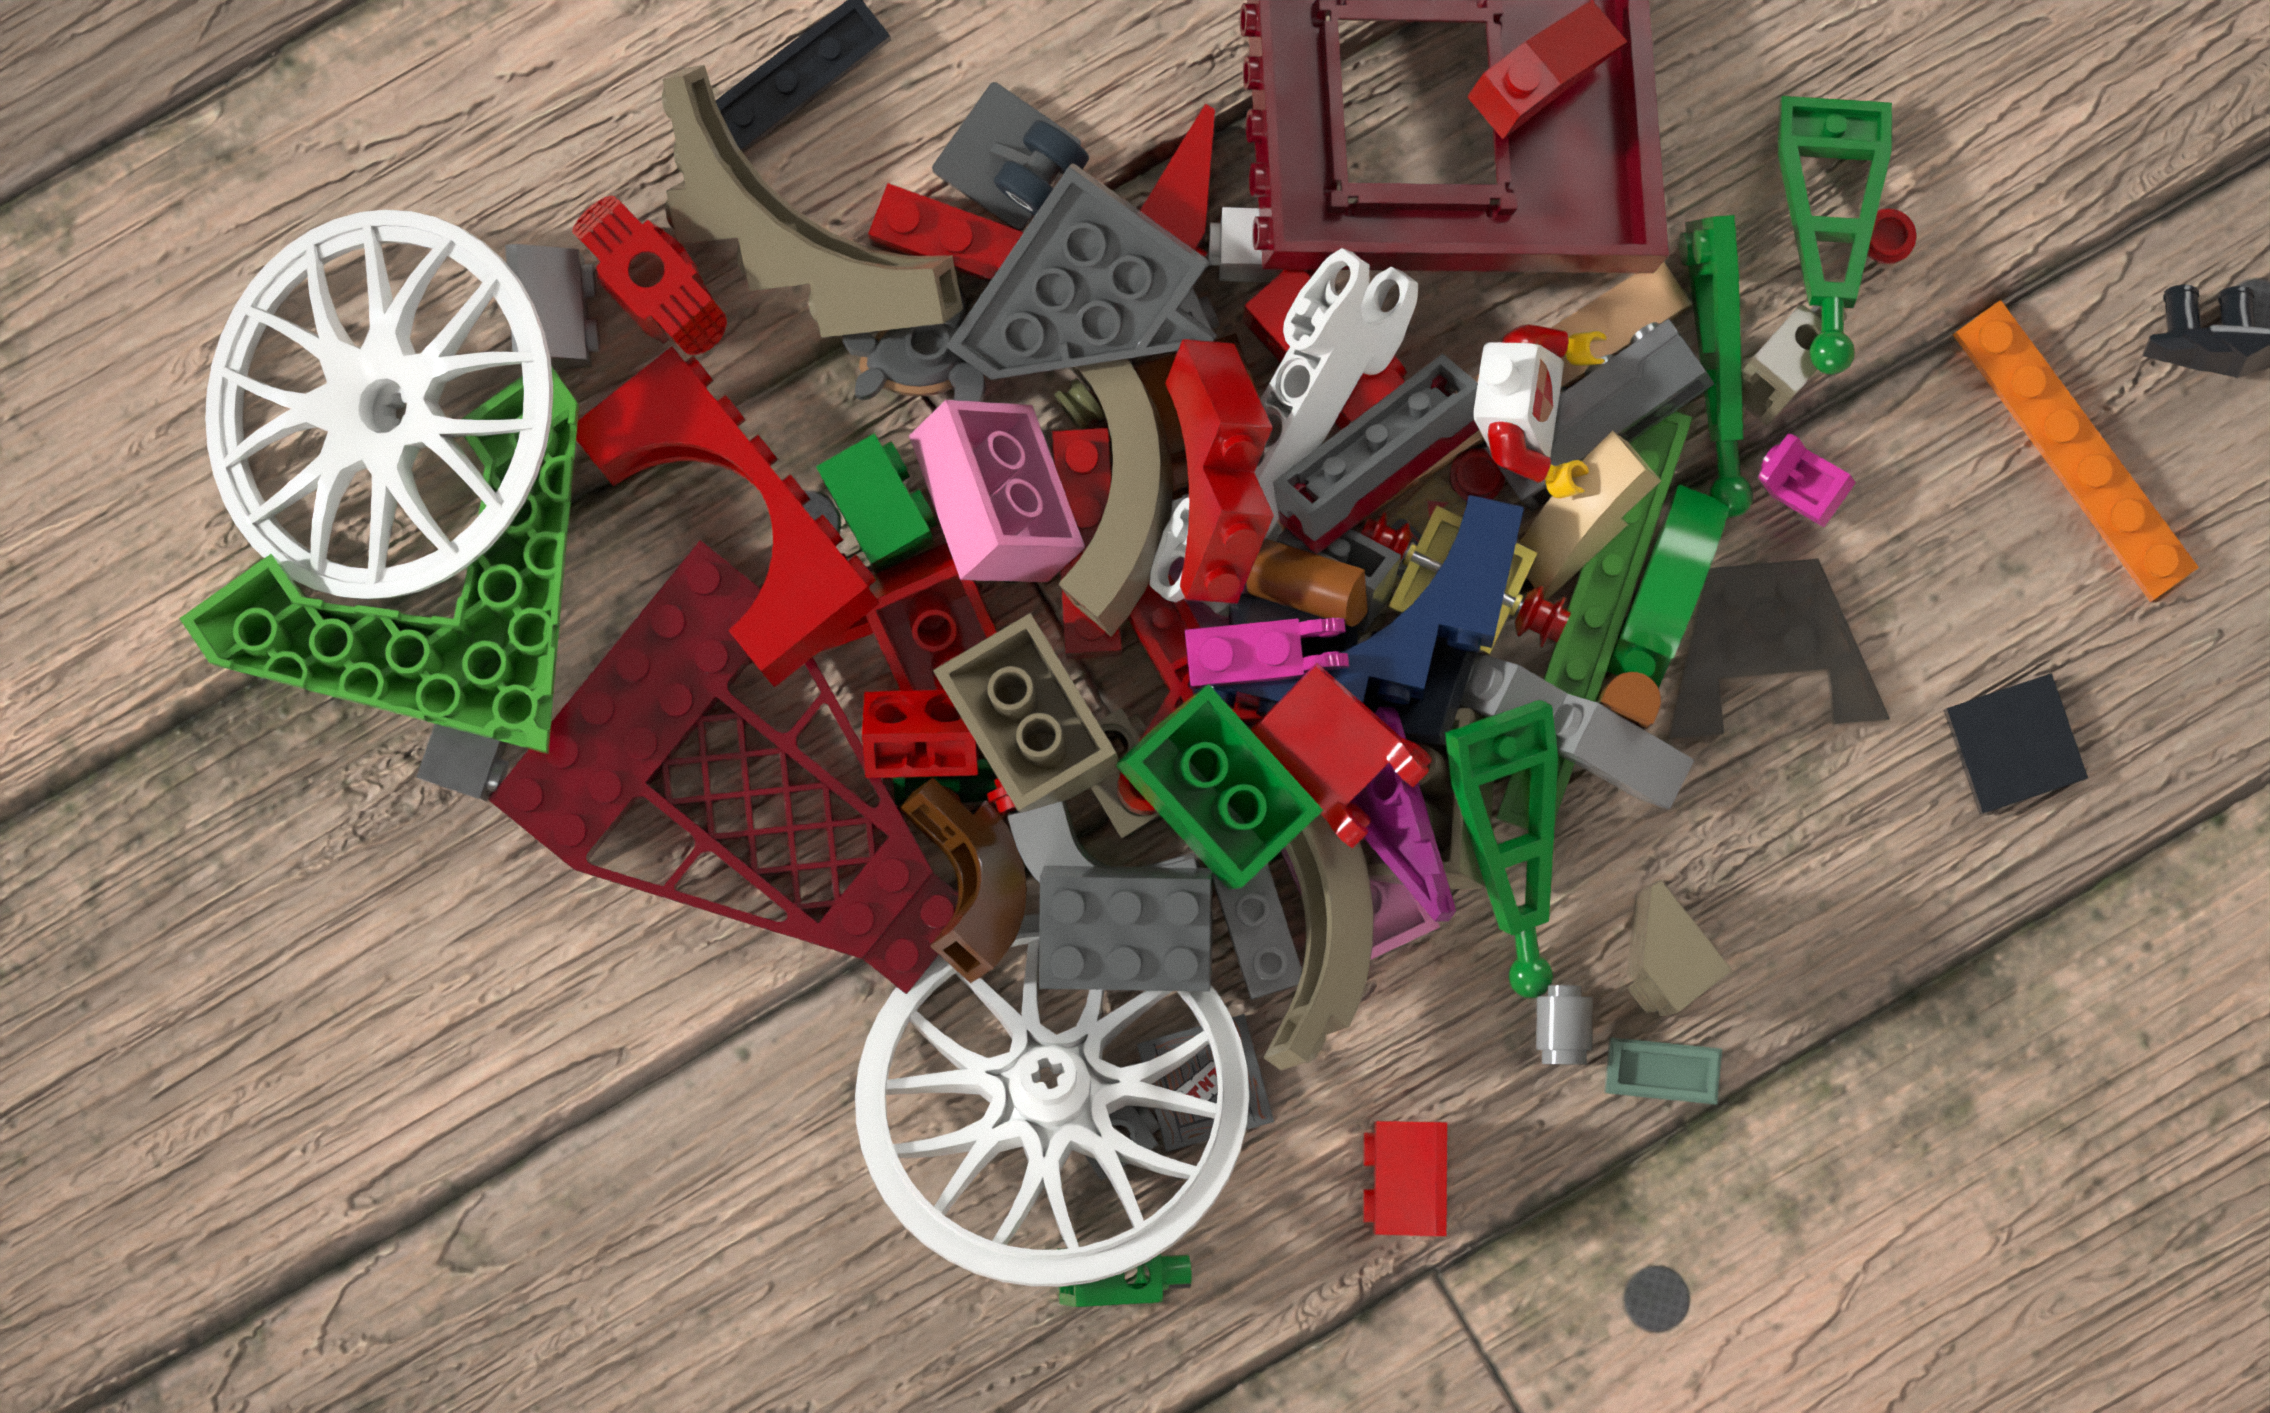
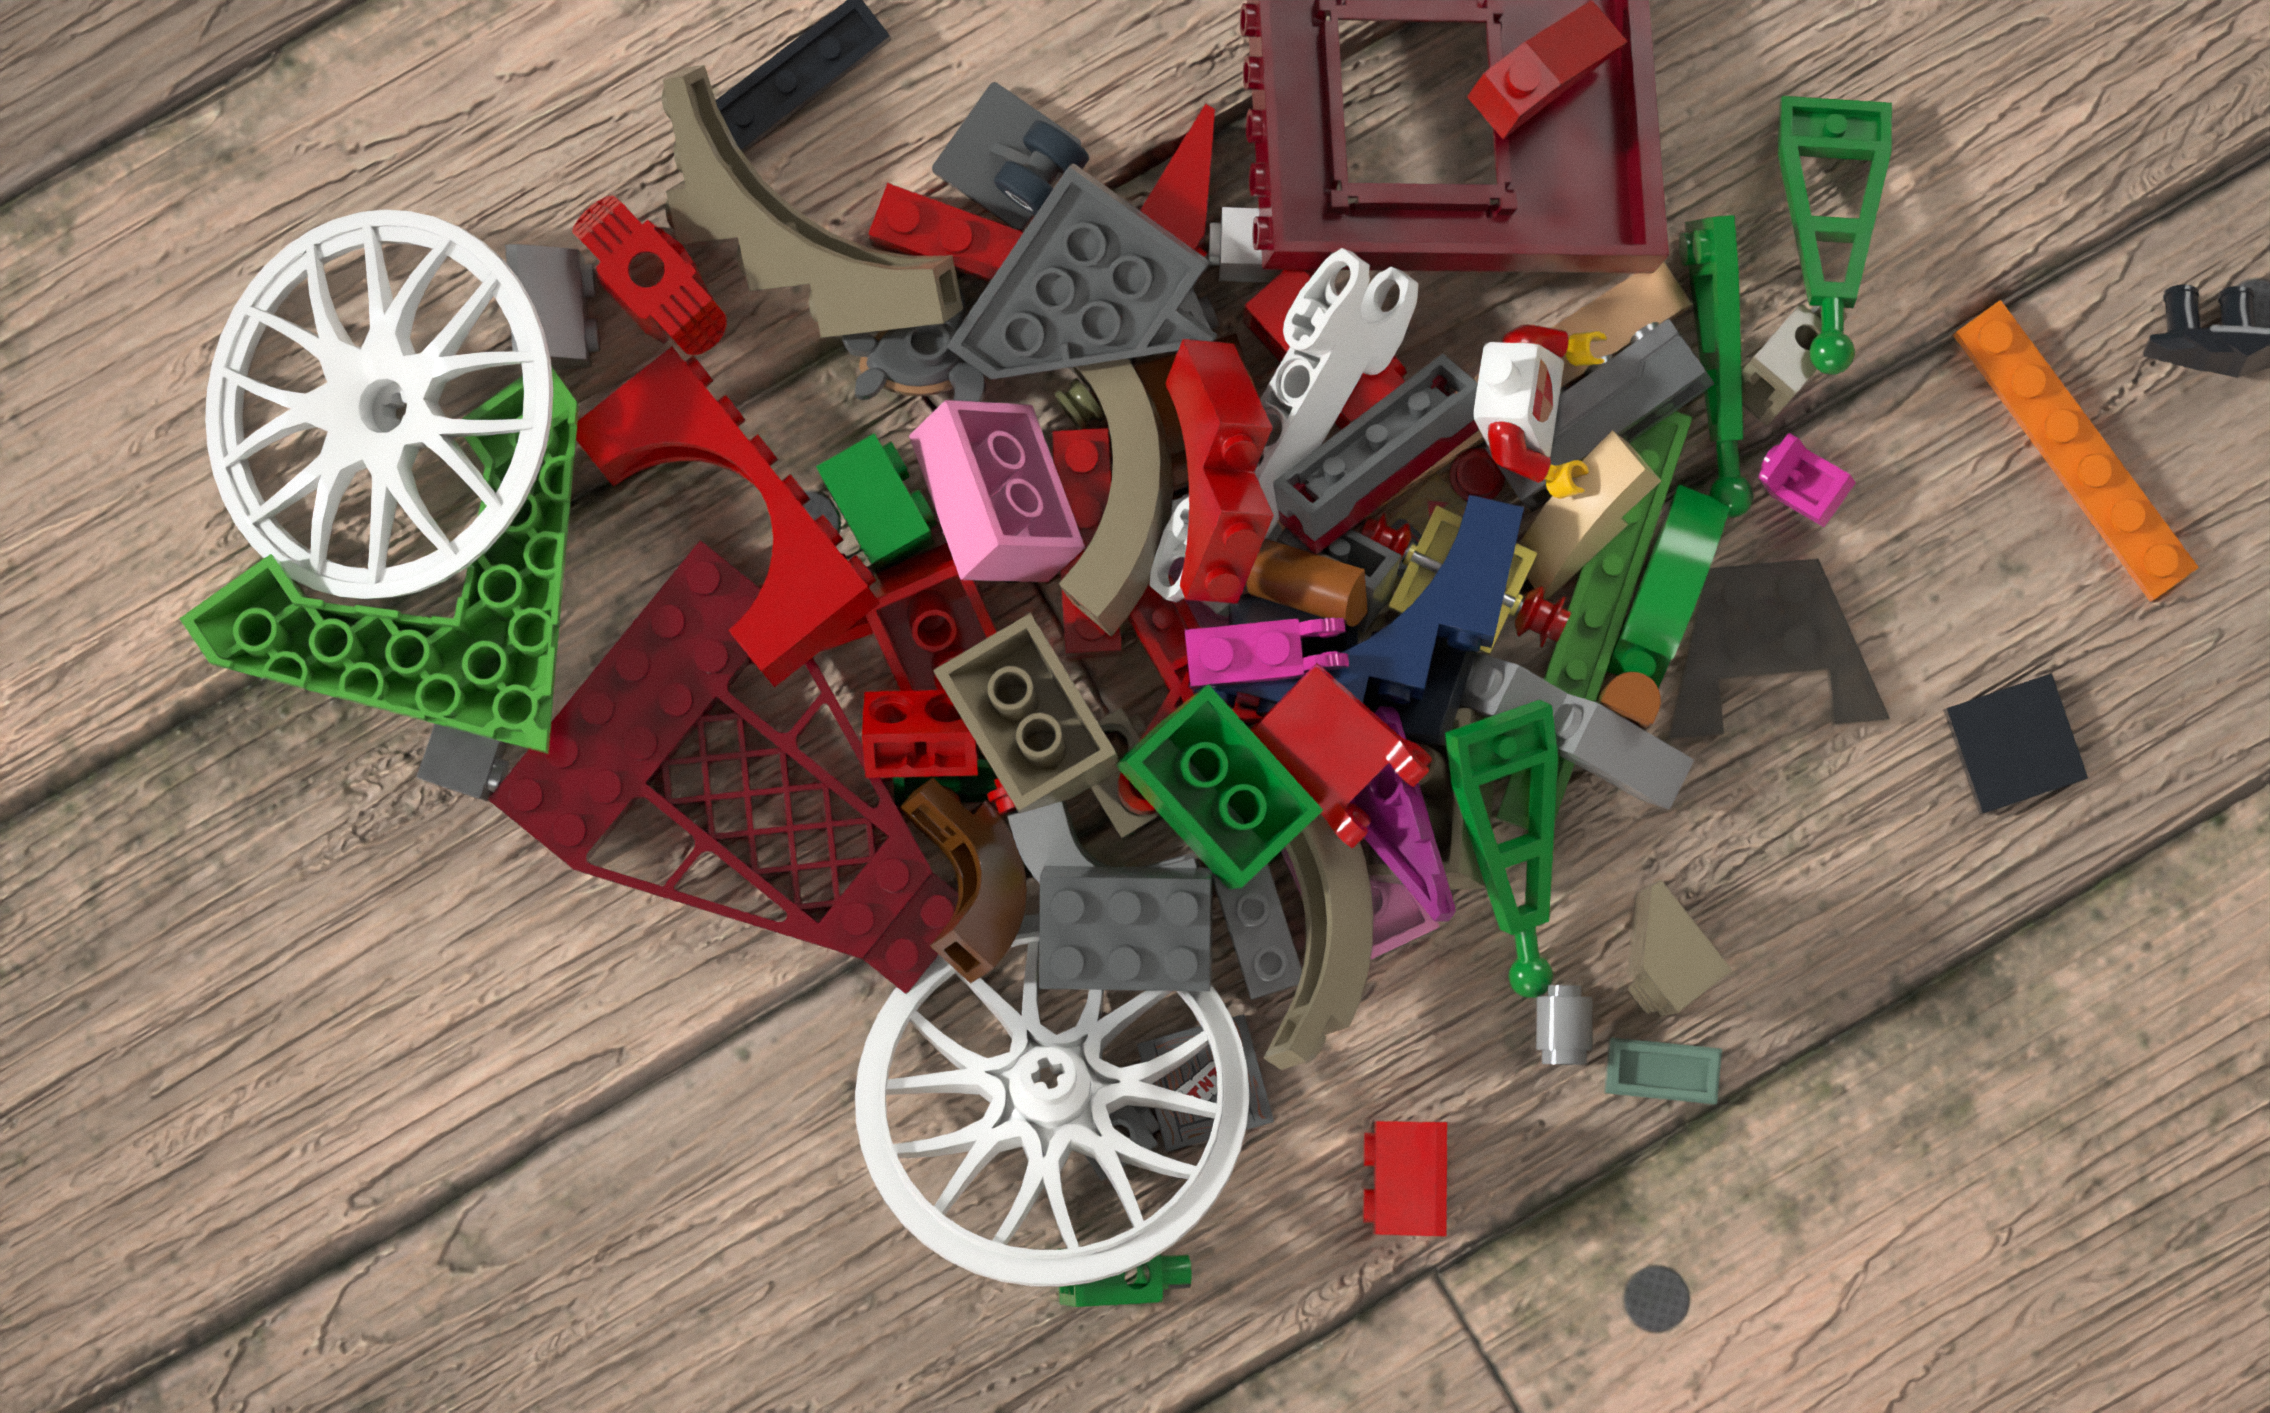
(1892, 237): red plate -> none

